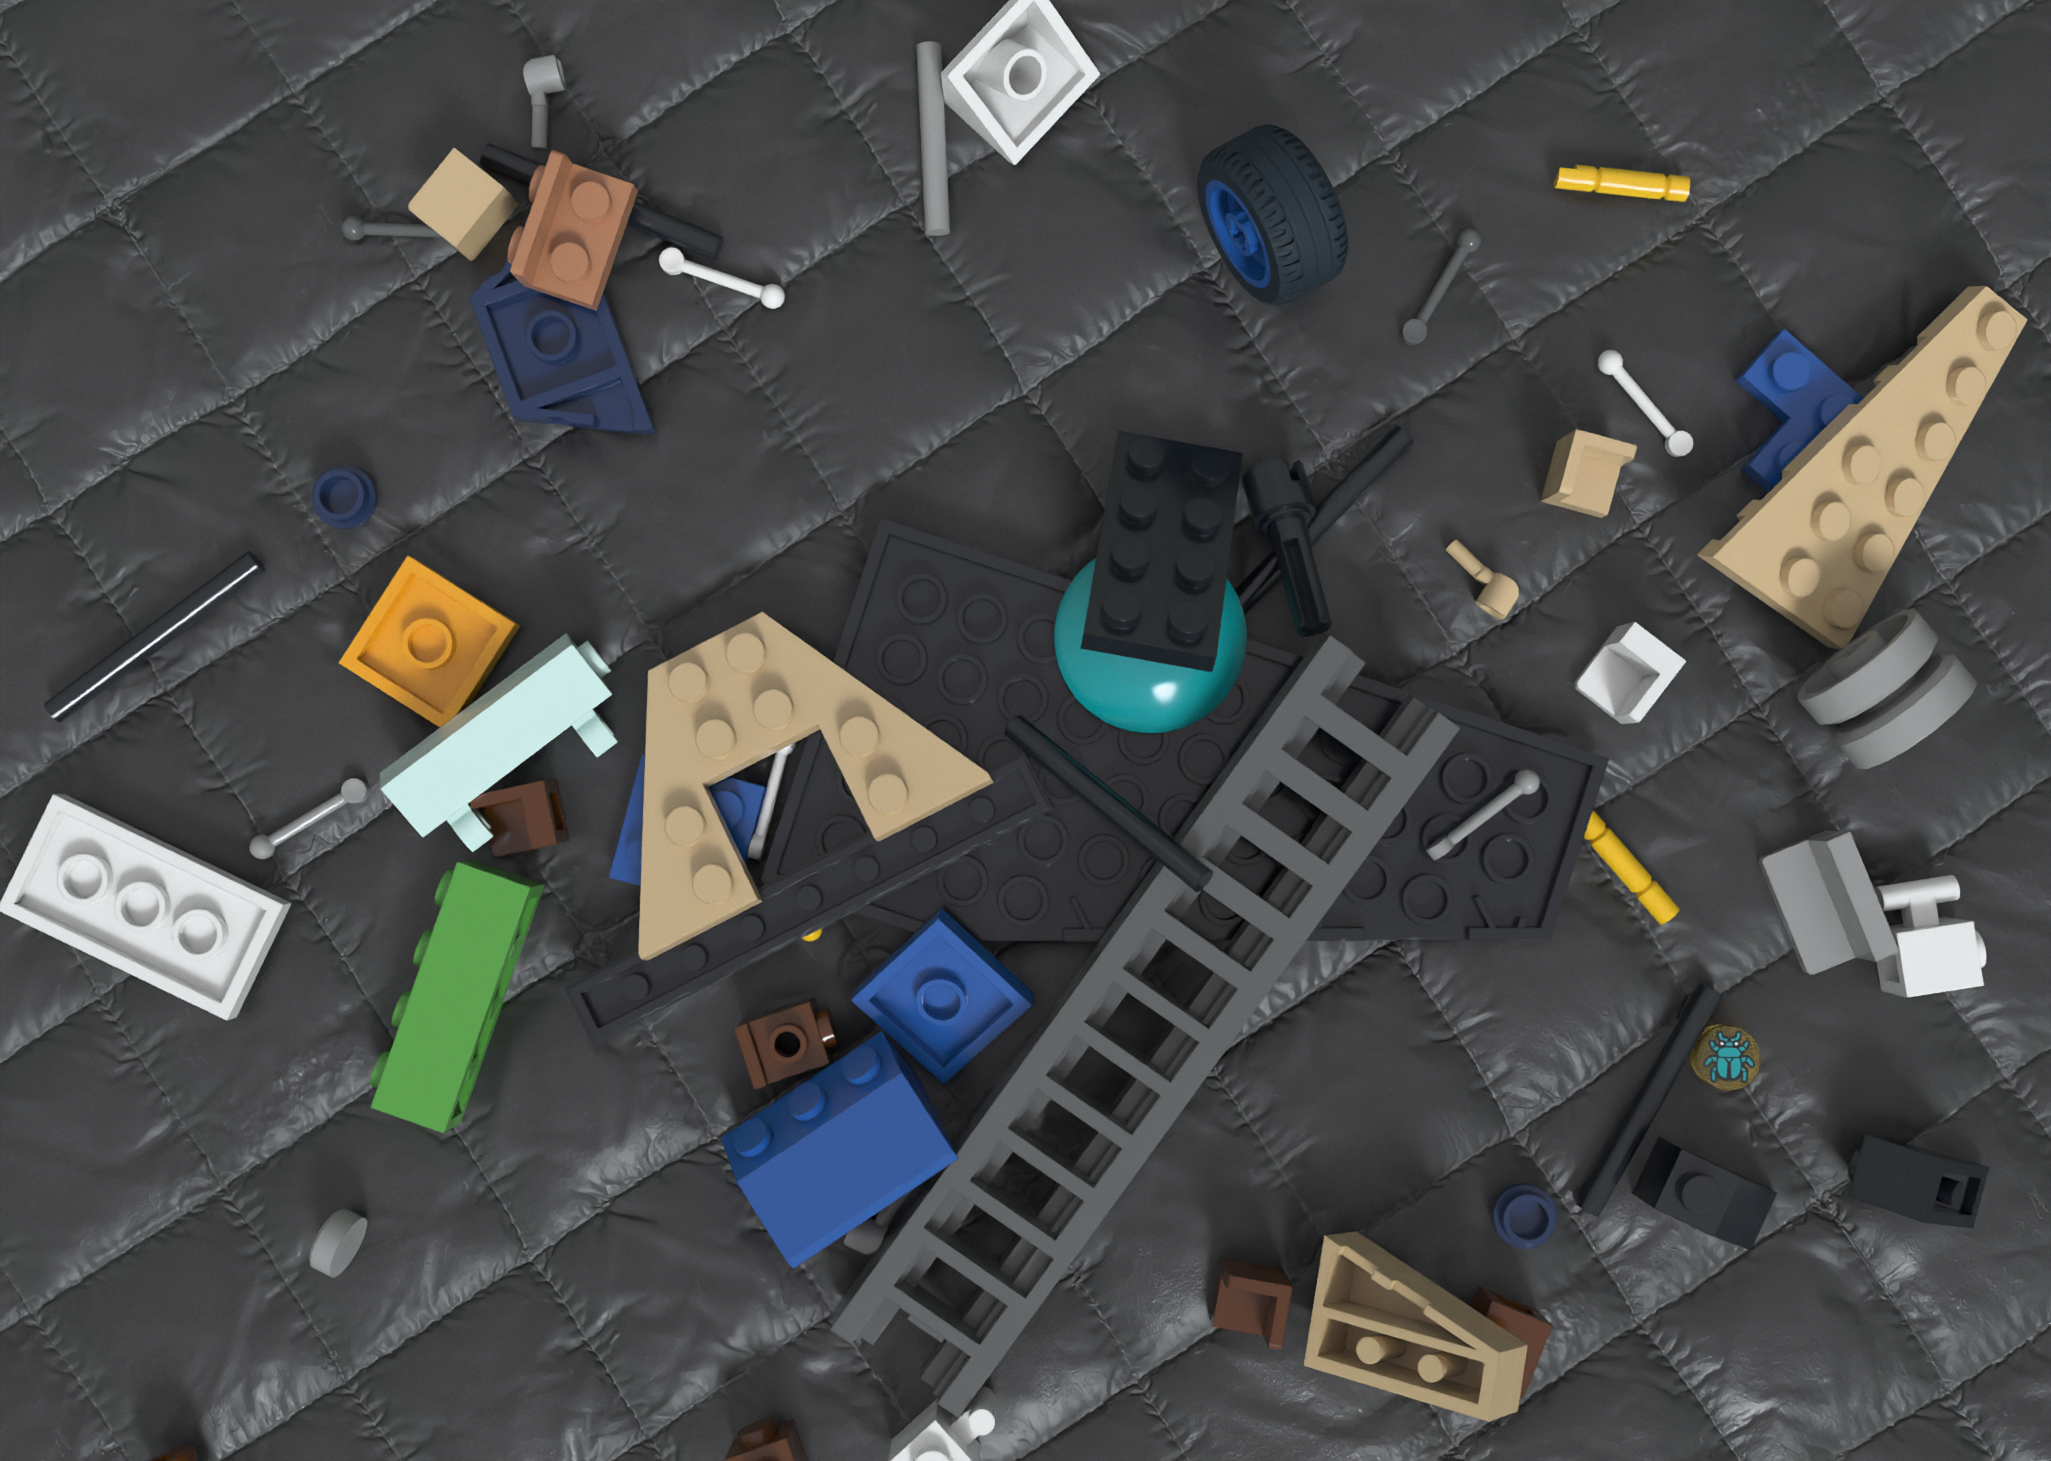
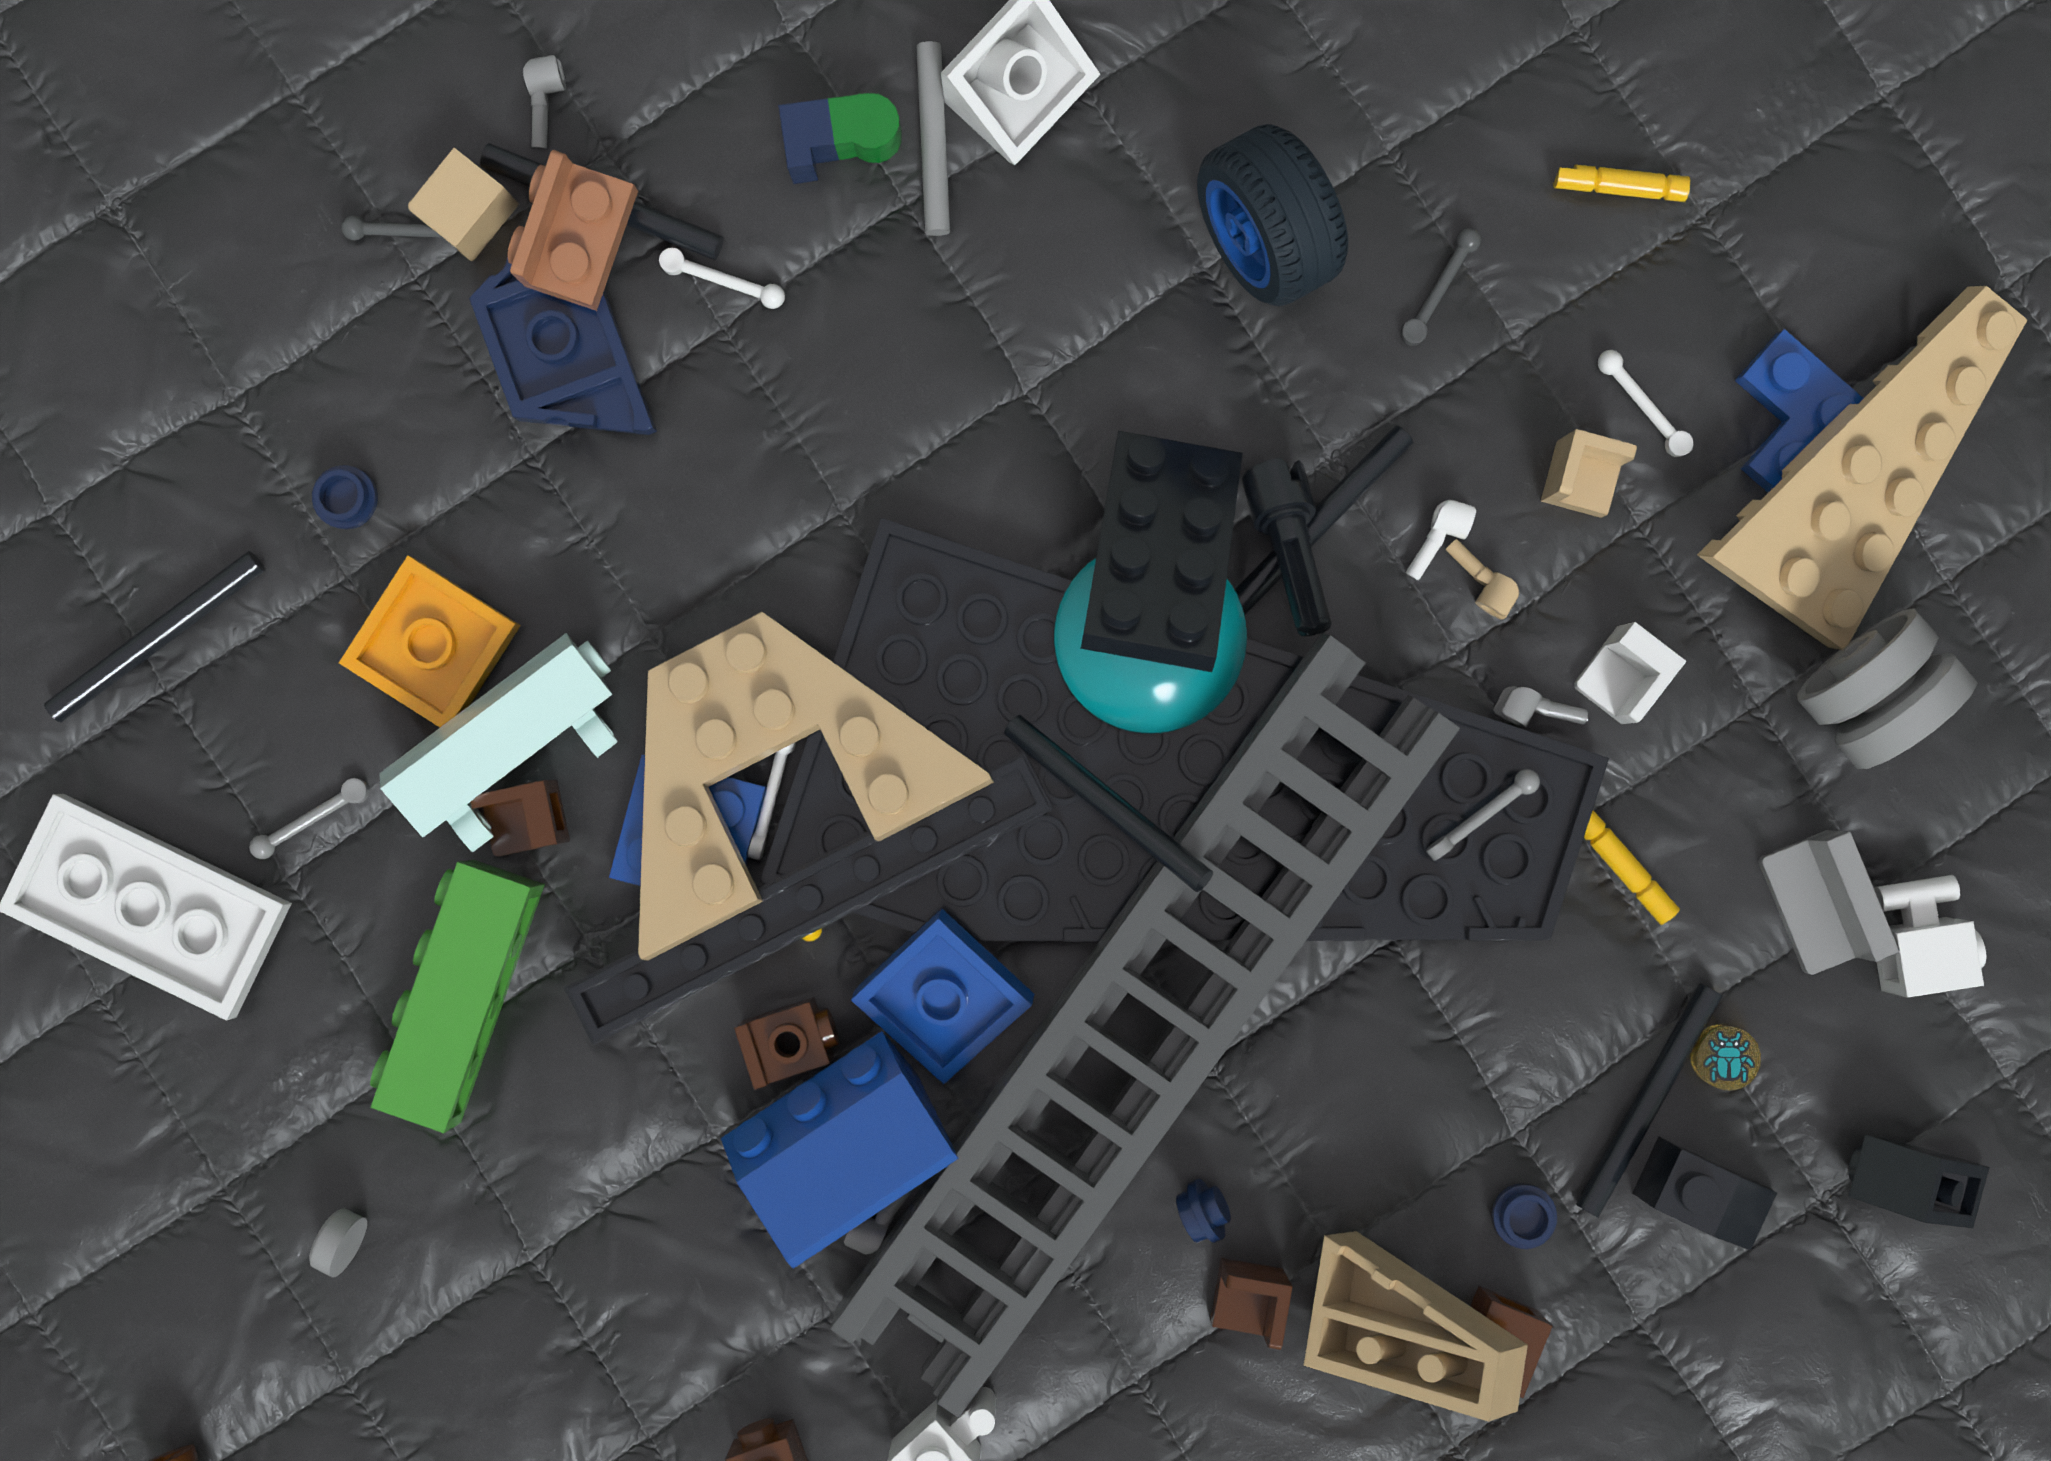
(838, 130): none -> leg
(1203, 1211): none -> dark blue plate
(1450, 519): none -> white hand
(1519, 704): none -> light grey hand

